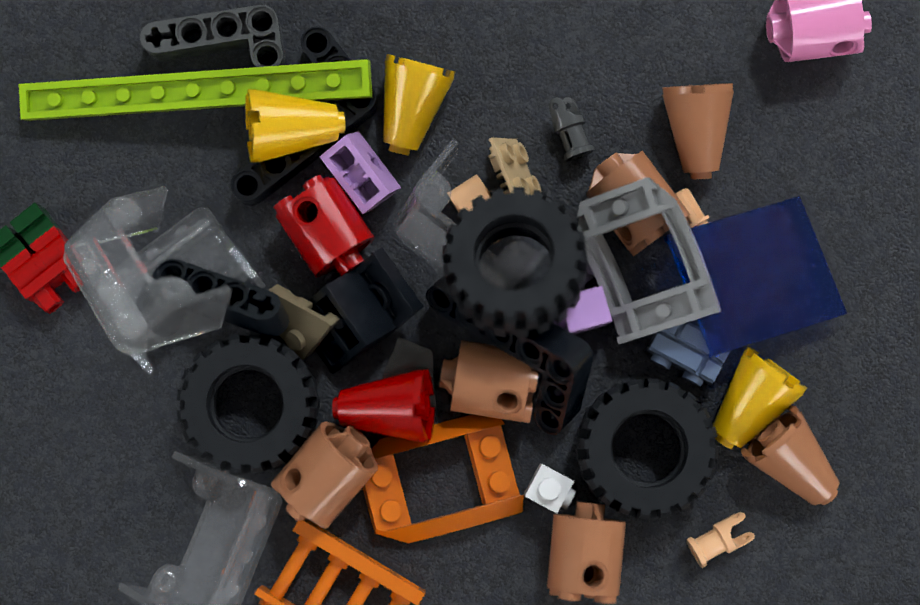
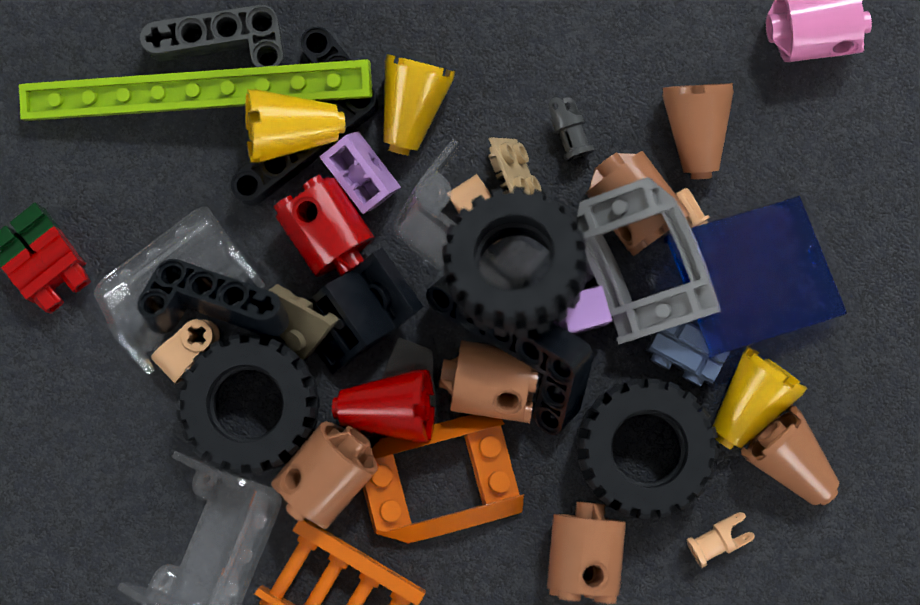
(121, 291): clear windscreen -> none
(178, 351): none -> light nougat piece
(550, 489): white brick -> none

